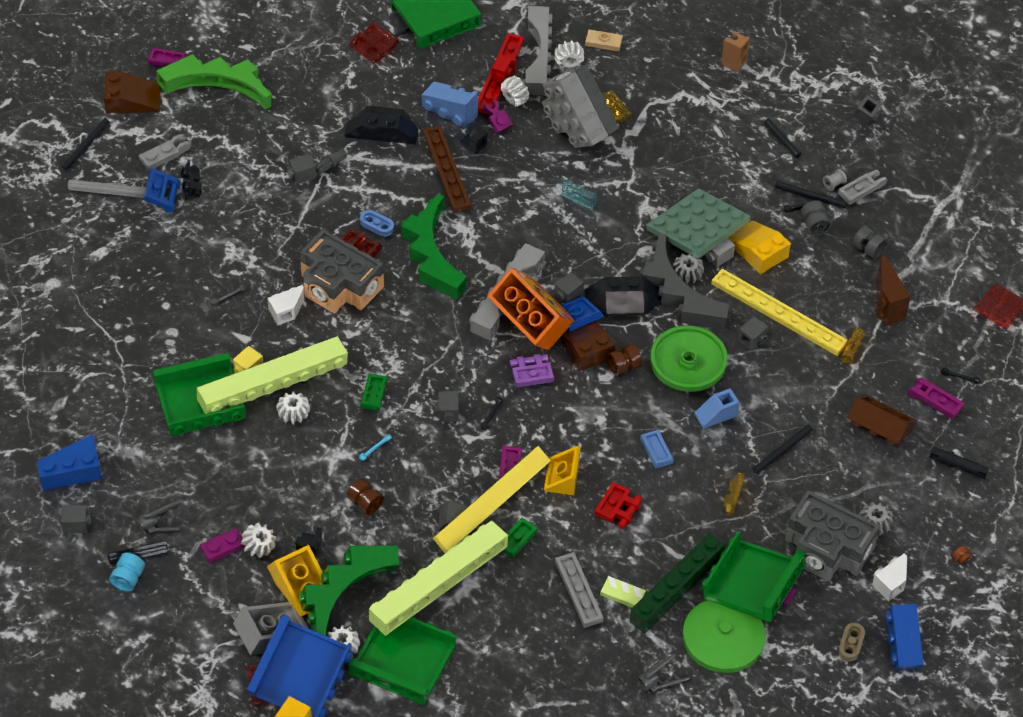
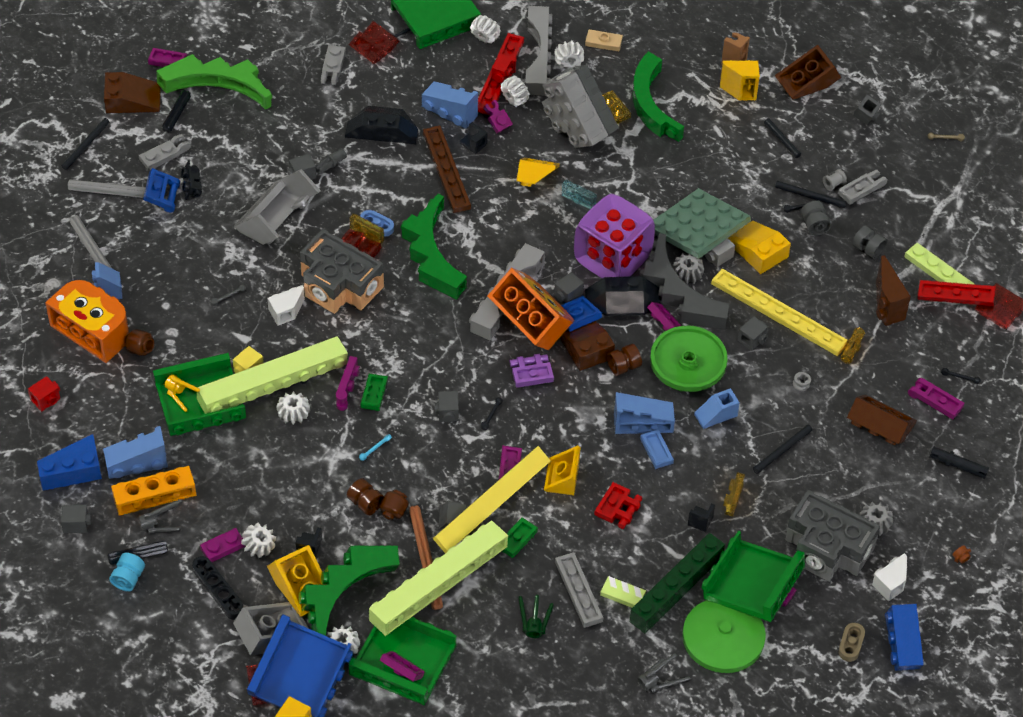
(44, 393): none -> red brick
(88, 241): none -> light grey axle
(89, 318): none -> orange brick
(108, 280): none -> medium blue slope
(136, 456): none -> medium blue wedge
(139, 342): none -> reddish brown head
(163, 492): none -> light orange brick
(176, 111): none -> black axle
(176, 385): none -> yellow plant
(215, 589): none -> black beam
(275, 206): none -> light grey windscreen
(333, 63): none -> light grey hinge
(347, 383): none -> magenta plate
(369, 229): none -> clear yellow plate
(394, 505): none -> reddish brown head
(402, 666): none -> magenta plate
(423, 545): none -> nougat axle
(485, 29): none -> white gear
(533, 170): none -> yellow slope
(534, 627): none -> dark green plant
(614, 238): none -> medium lavender piece
(642, 415): none -> medium blue wedge
(645, 107): none -> green arch
(661, 314): none -> magenta plate
(701, 518): none -> black panel
(740, 79): none -> yellow slope
(797, 381): none -> light grey bush
(808, 74): none -> reddish brown slope
(934, 266): none -> yellowish green plate
(956, 293): none -> red plate
(960, 137): none -> dark tan hinge

